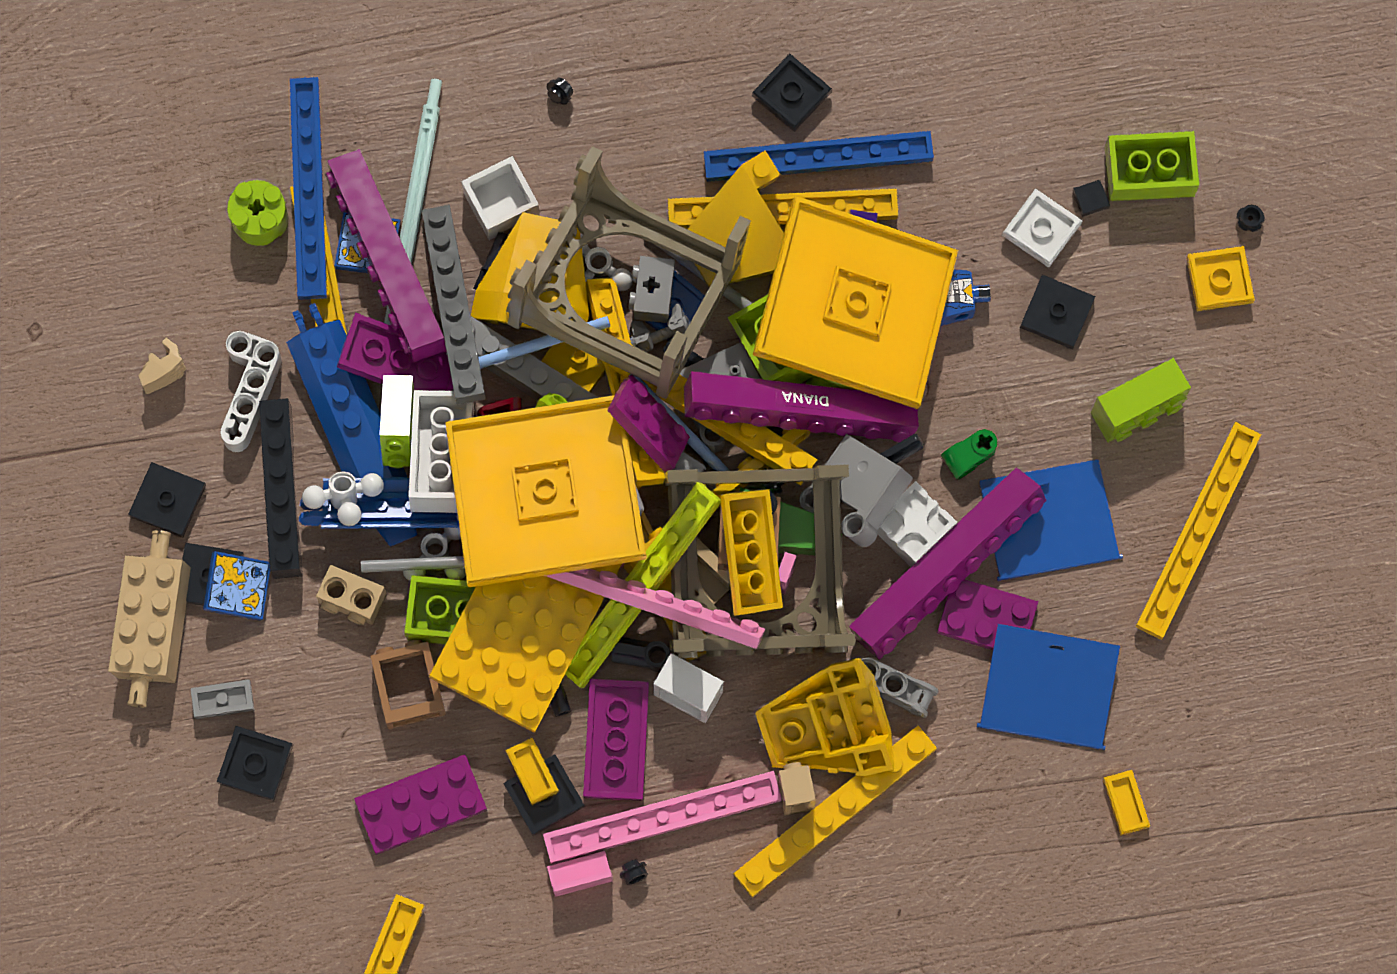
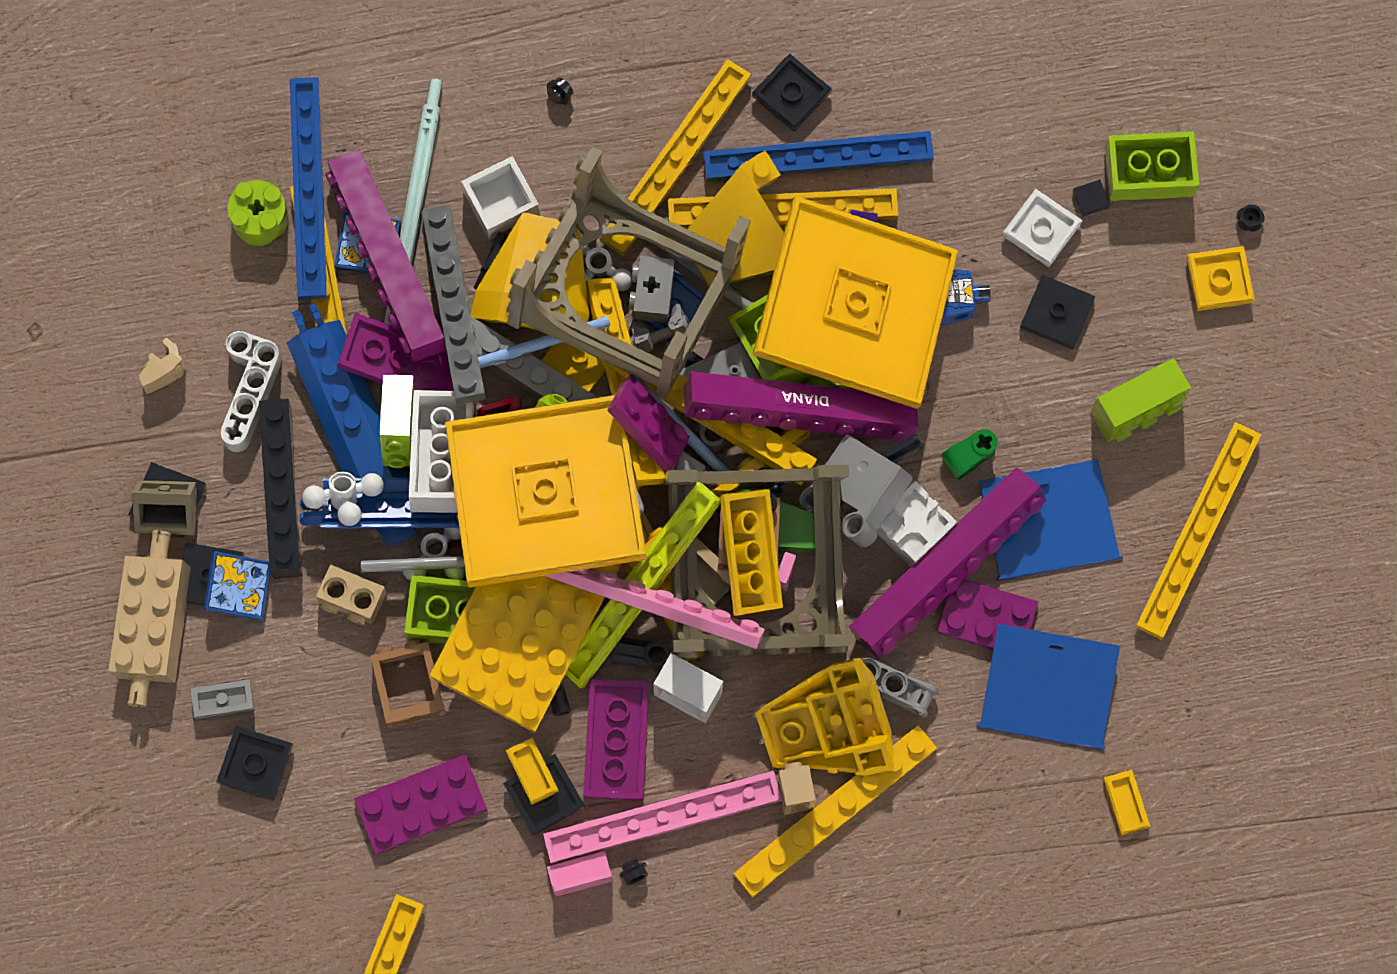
(165, 494): none -> dark tan tile
(684, 145): none -> yellow plate

